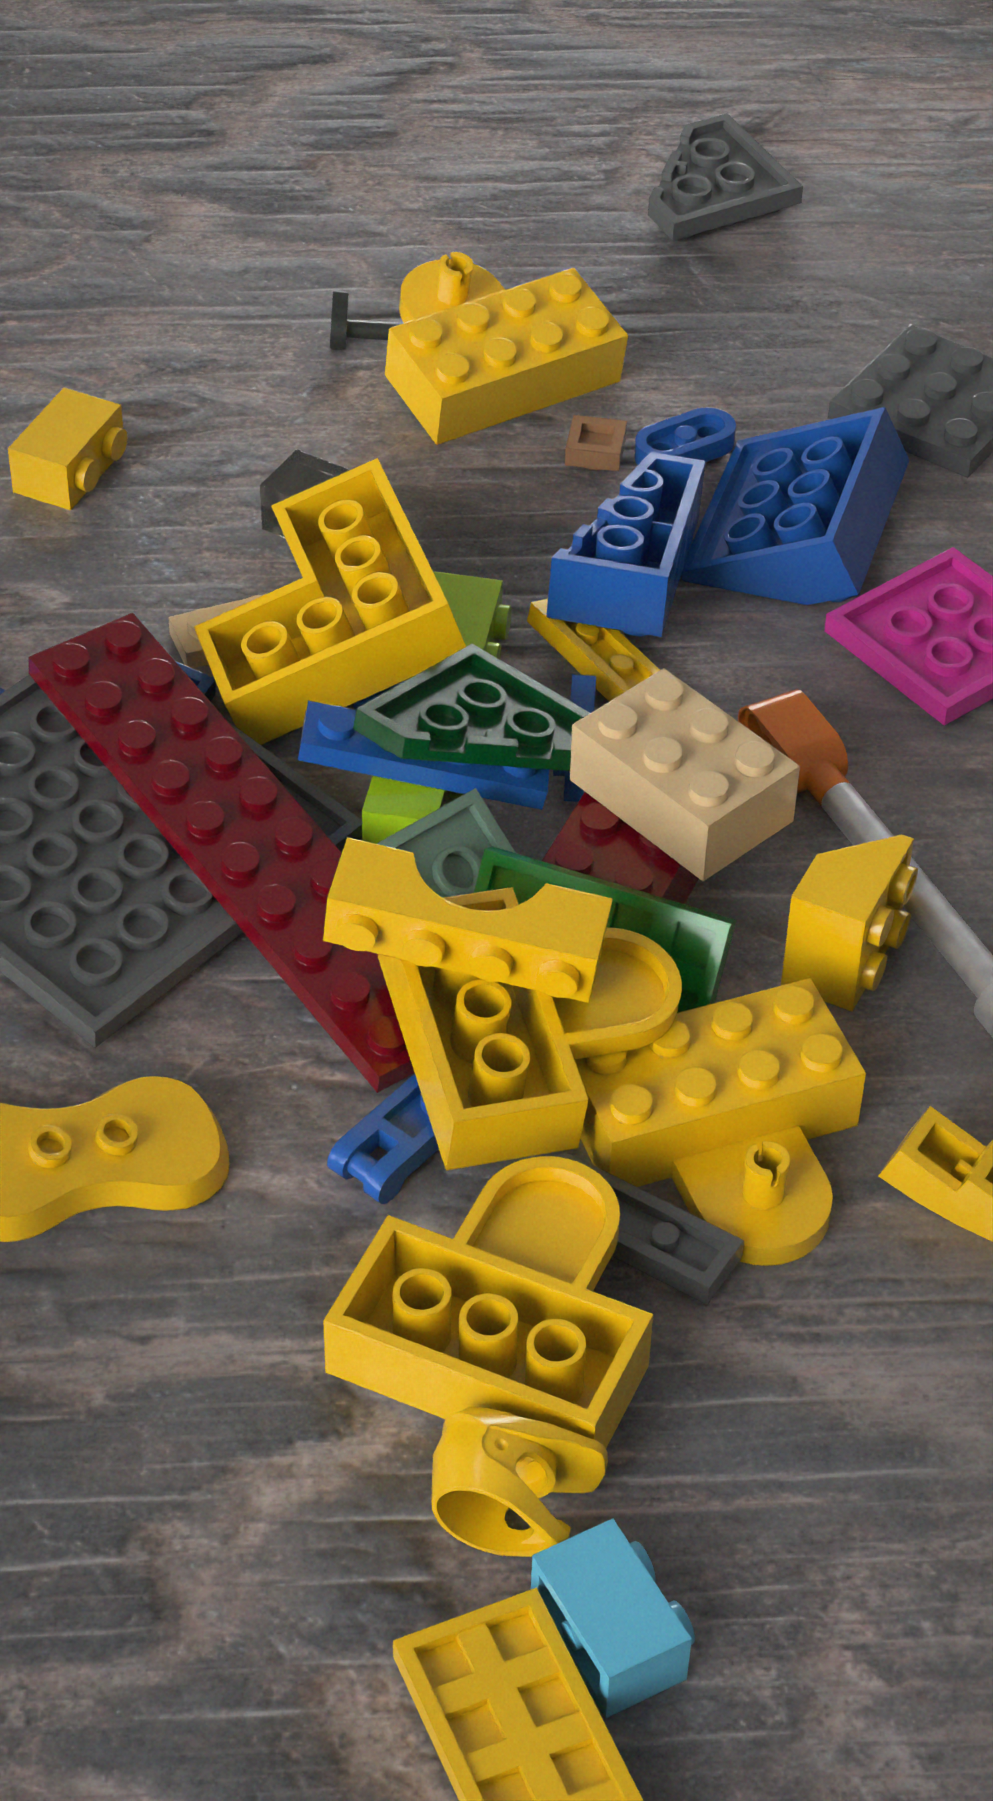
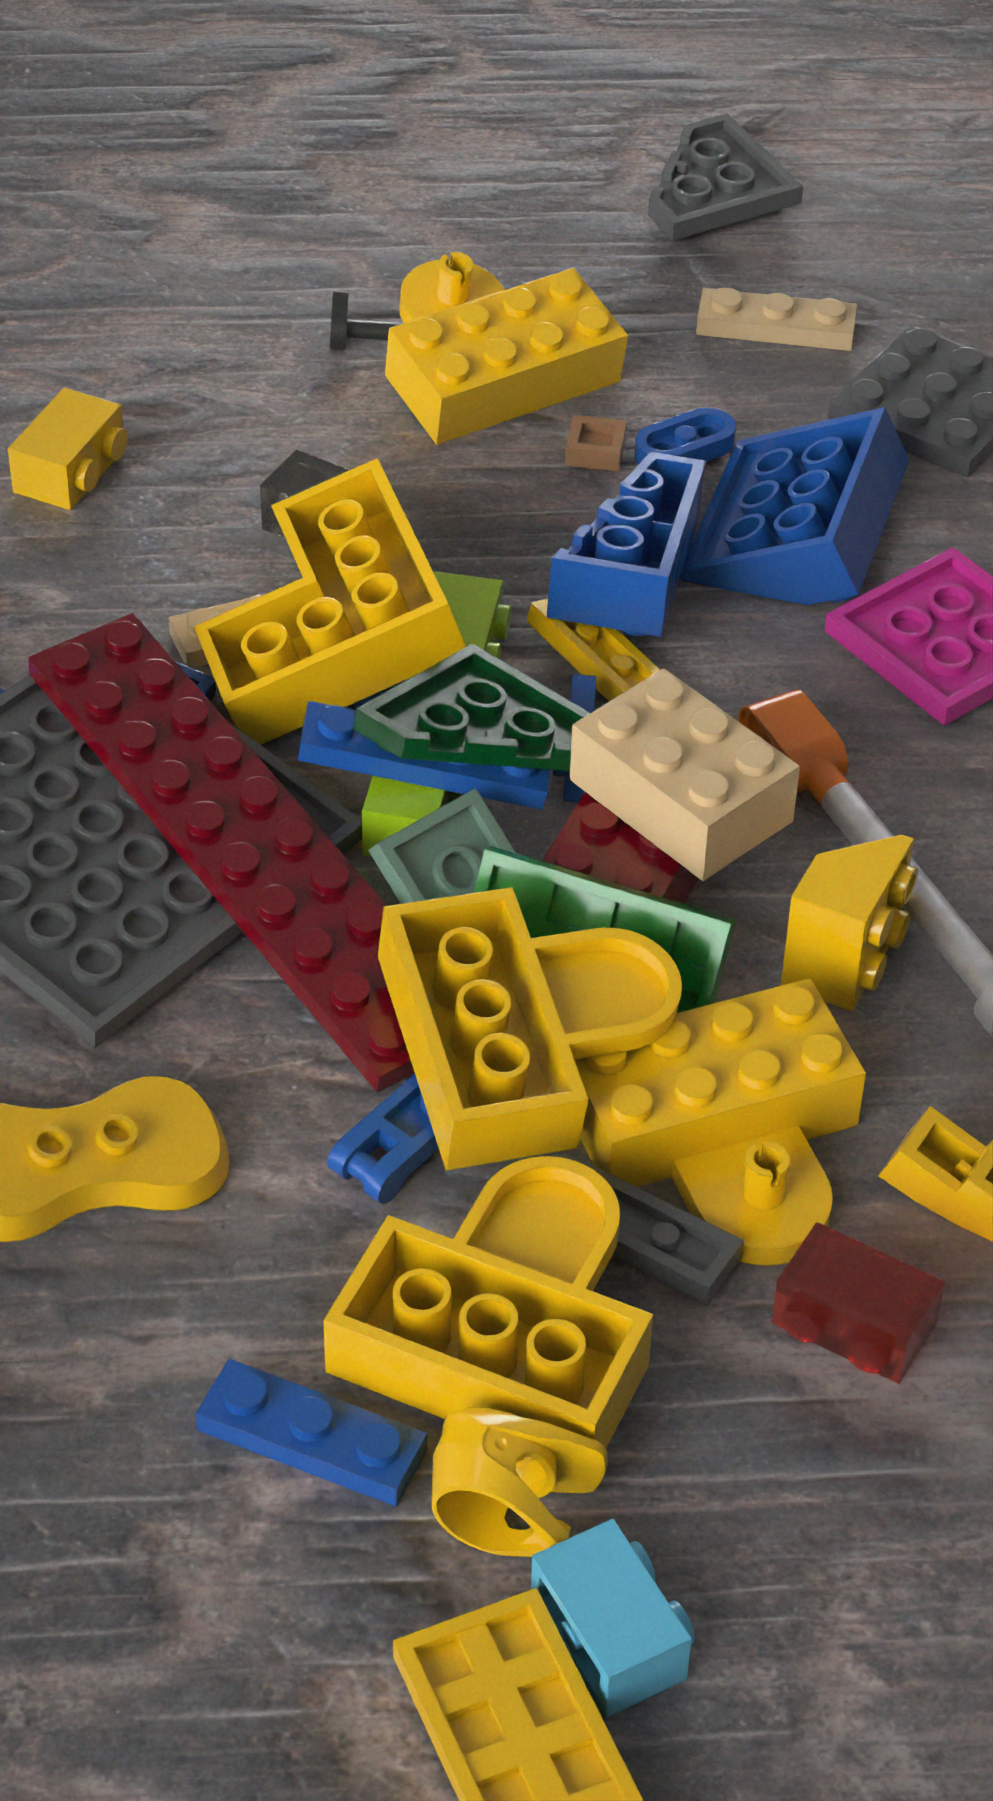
(312, 1432): none -> blue plate
(539, 945): yellow arch -> none
(776, 318): none -> tan plate
(857, 1302): none -> clear red brick

